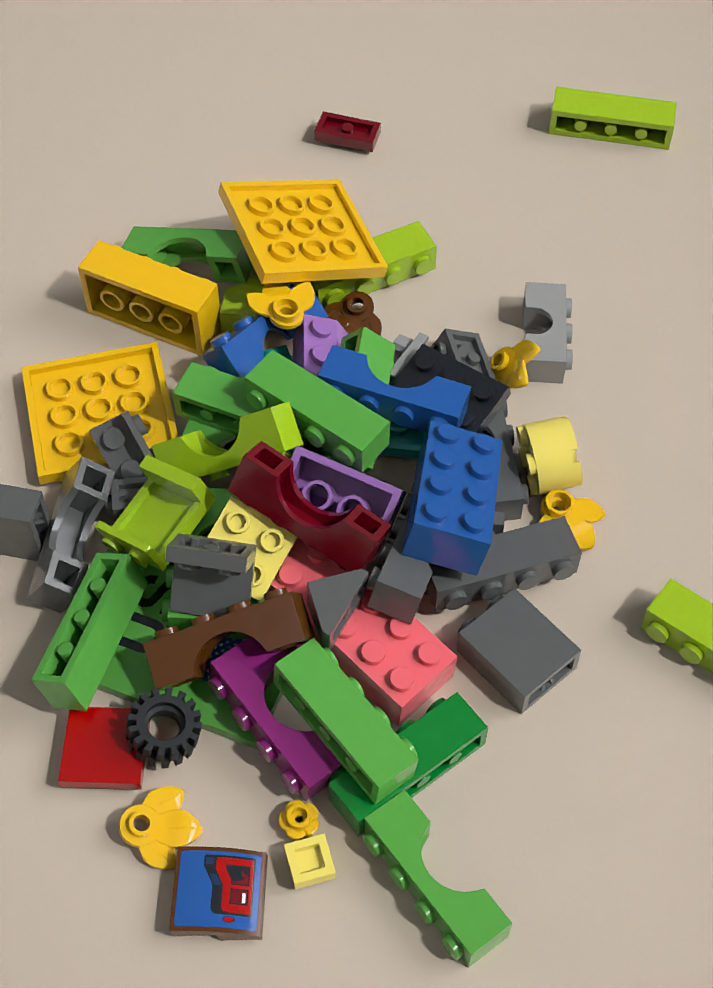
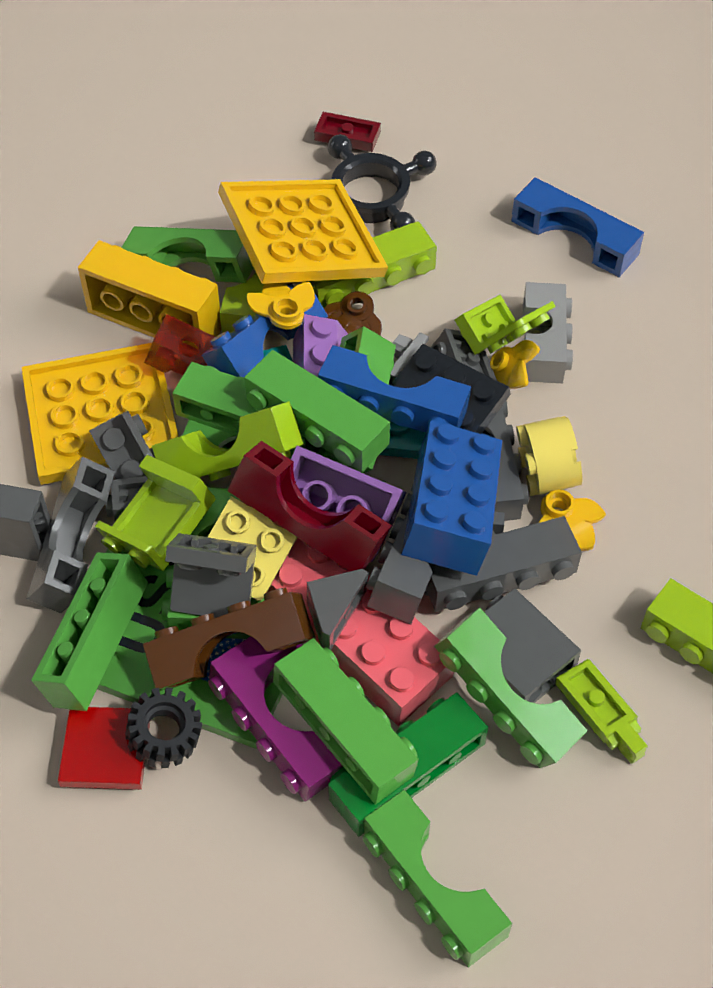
(167, 827): yellow plate -> none
(171, 353): none -> clear red brick
(219, 893): slope -> none
(297, 830): yellow plate -> none
(310, 861): light yellow plate -> none
(383, 167): none -> black piece
(475, 654): none -> bright green arch
(493, 322): none -> lime bracket
(547, 208): none -> blue arch
(603, 709): none -> lime hinge
(613, 118): lime brick -> none

